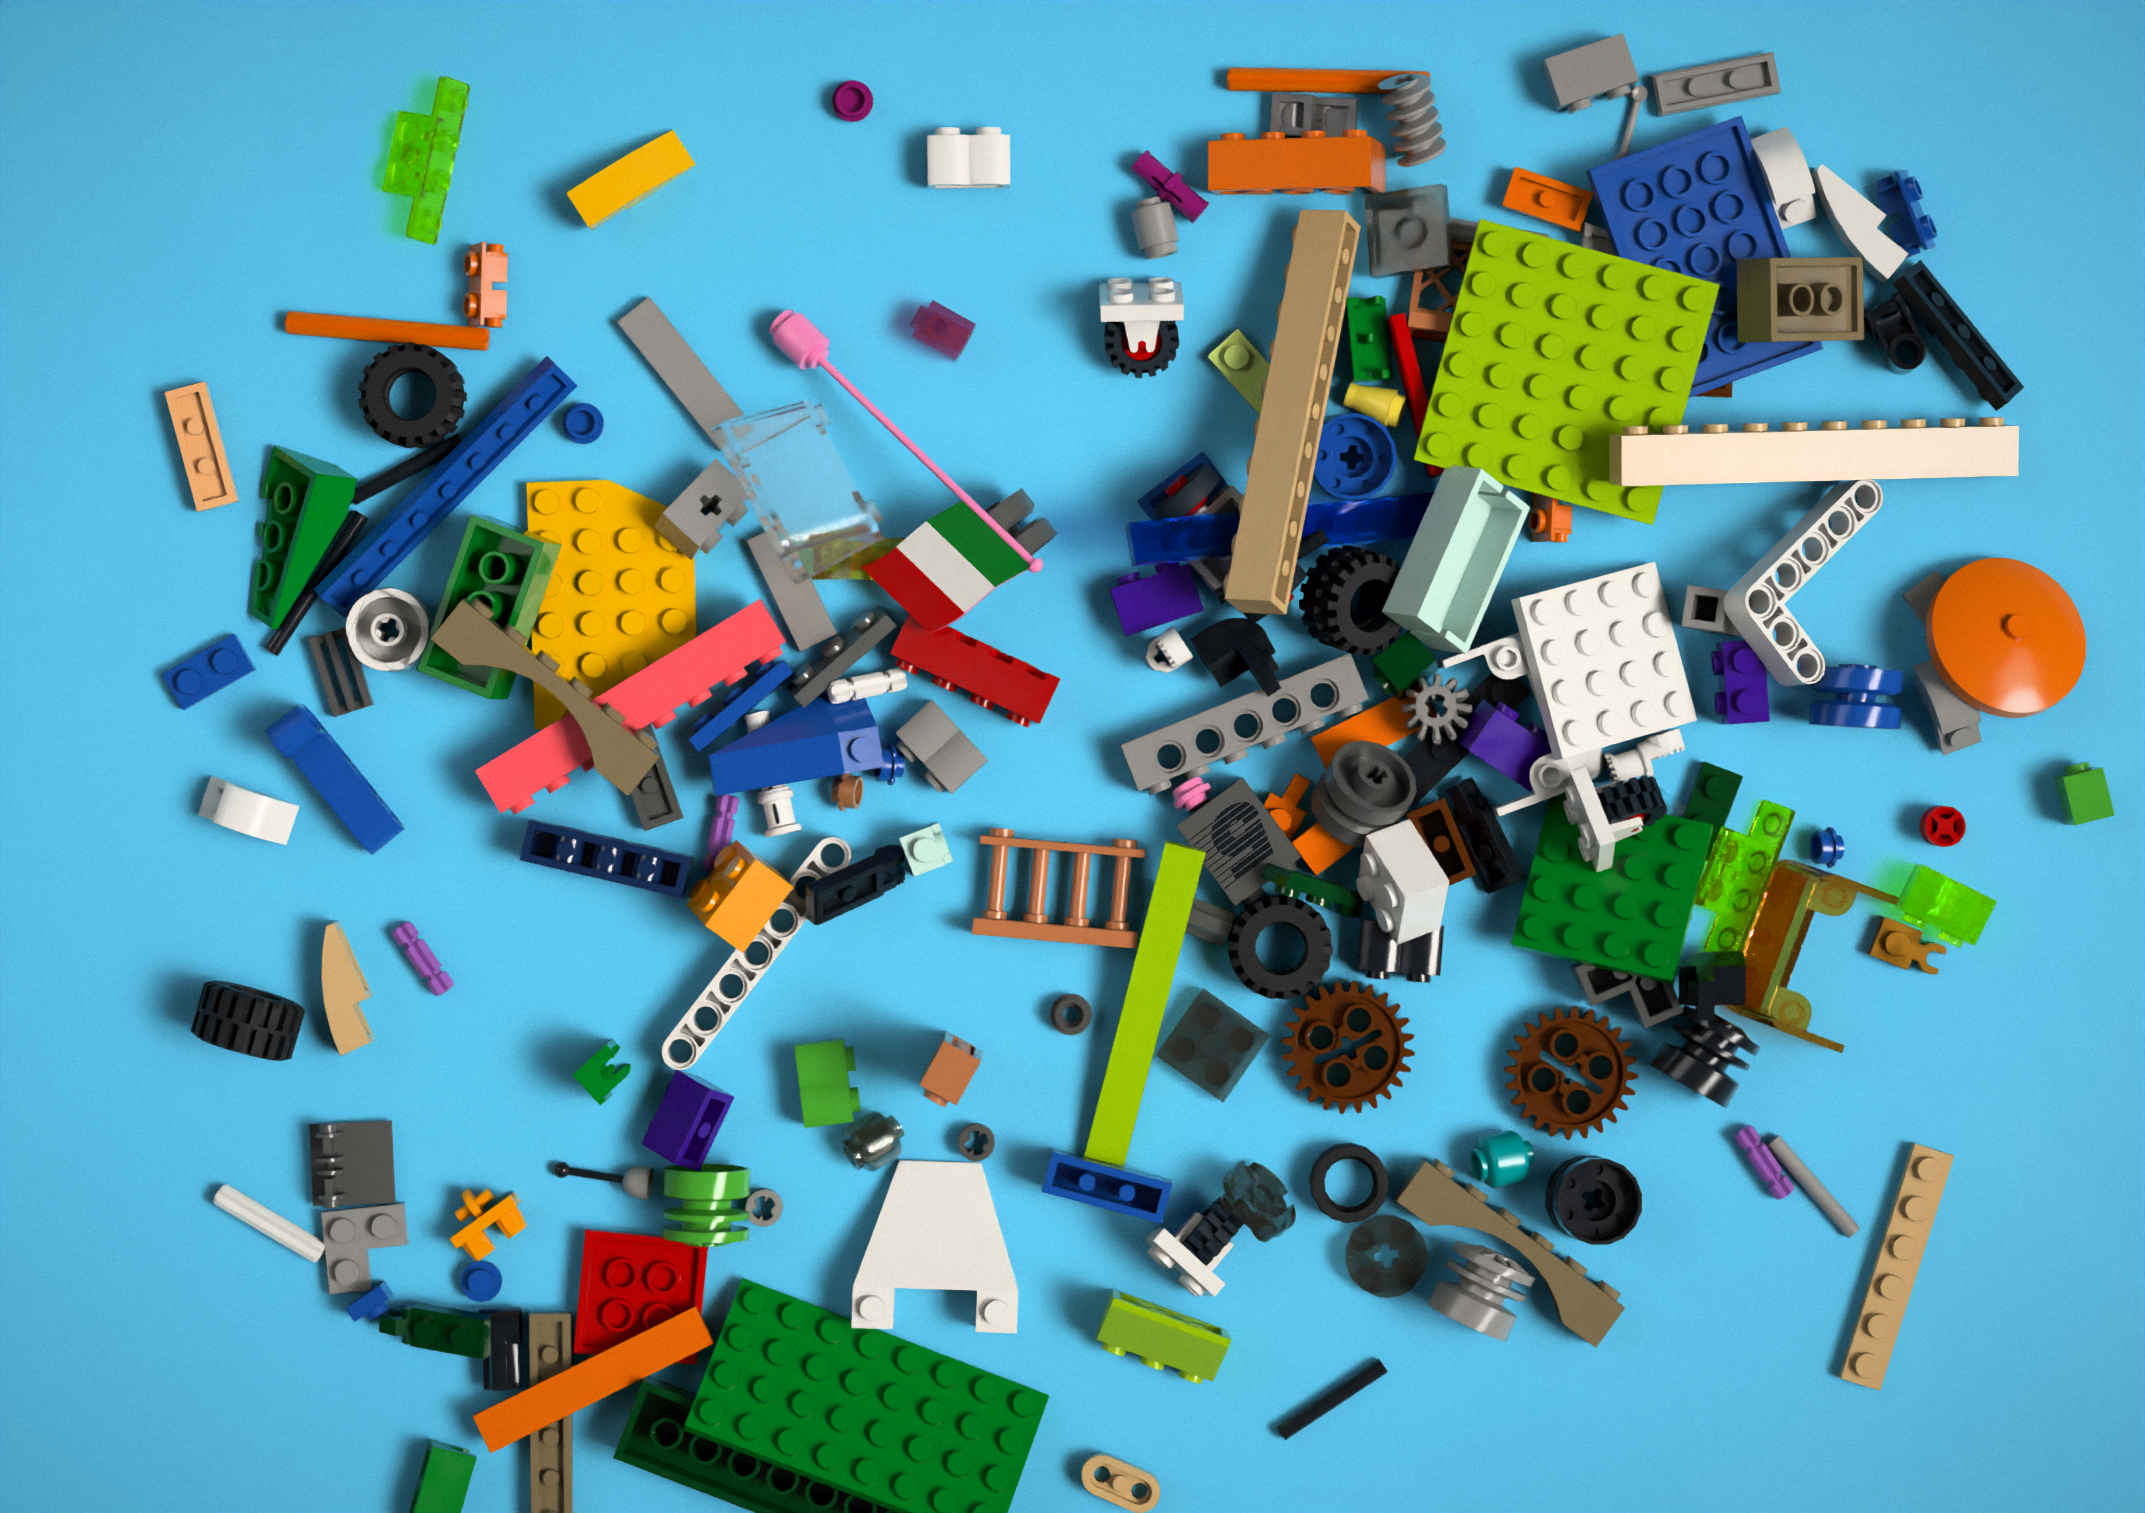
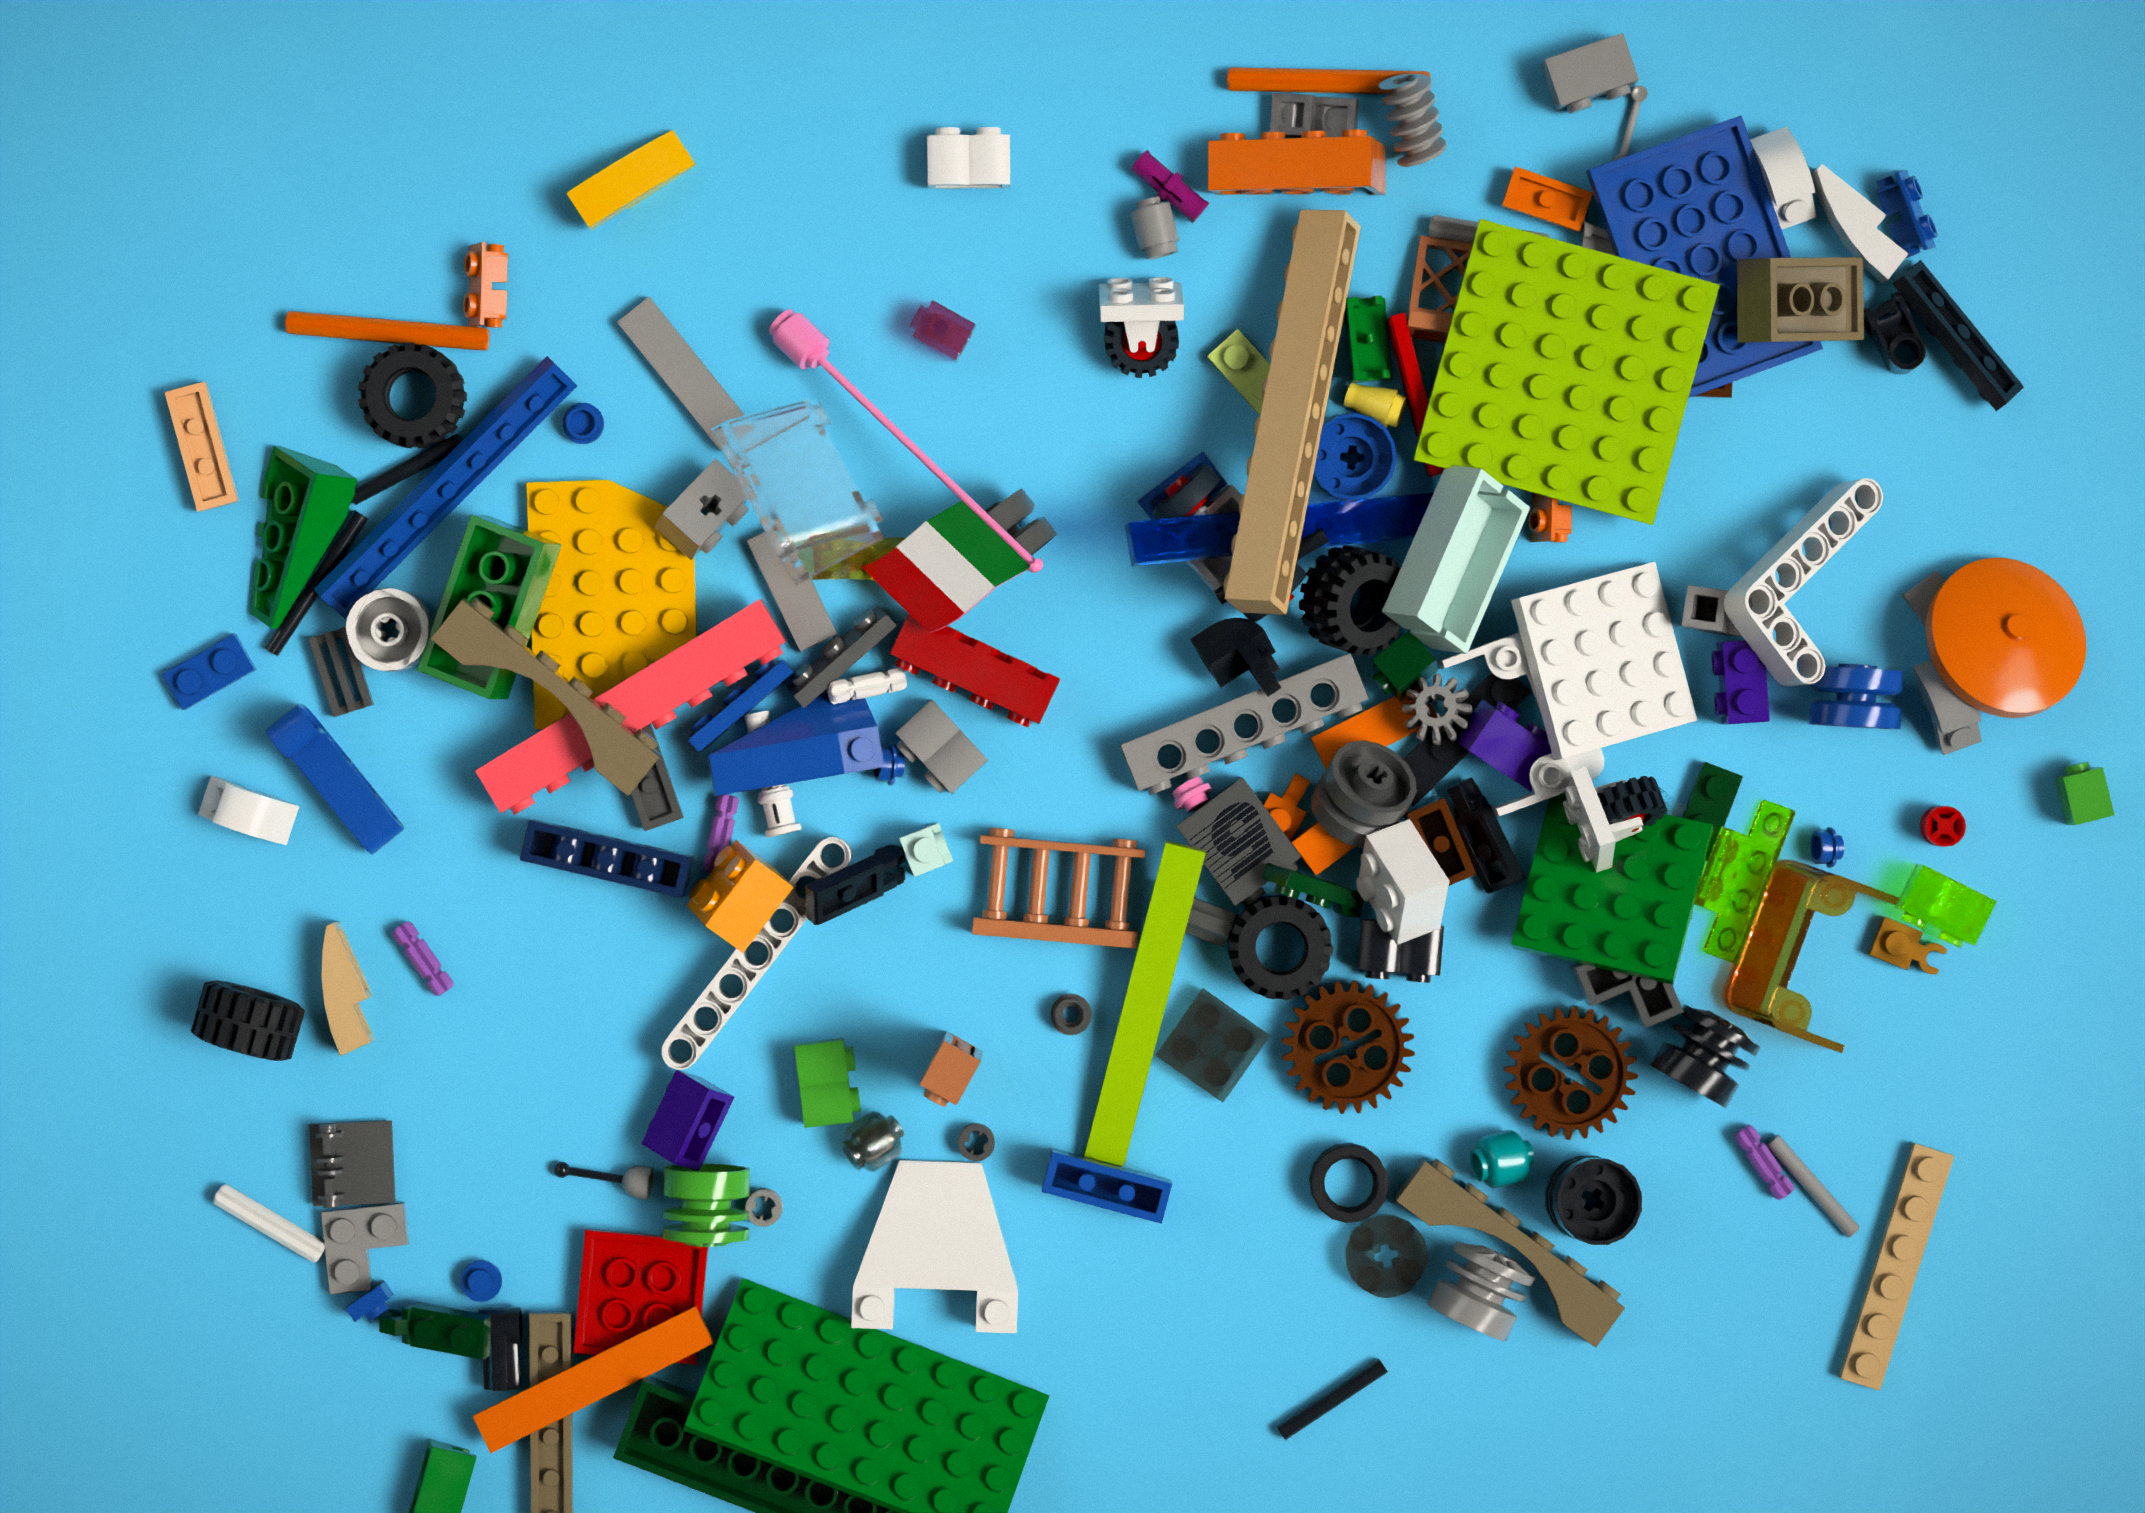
(424, 158): clear neon green bracket -> none
(473, 1236): light orange hips -> none
(598, 1077): green hinge -> none
(847, 791): medium nougat plate -> none
(852, 101): magenta plate -> none
(1120, 1482): tan plate -> none
(1156, 598): dark purple brick -> none
(1162, 1337): lime slope -> none
(1173, 648): white connector -> none
(1196, 1248): plate -> none
(1257, 1200): clear smoke plate -> none
(1408, 231): clear smoke plate -> none
(1638, 760): white connector -> none
(1712, 980): black brick -> none
(1715, 84): light grey tile -> none
(1813, 454): brick -> none

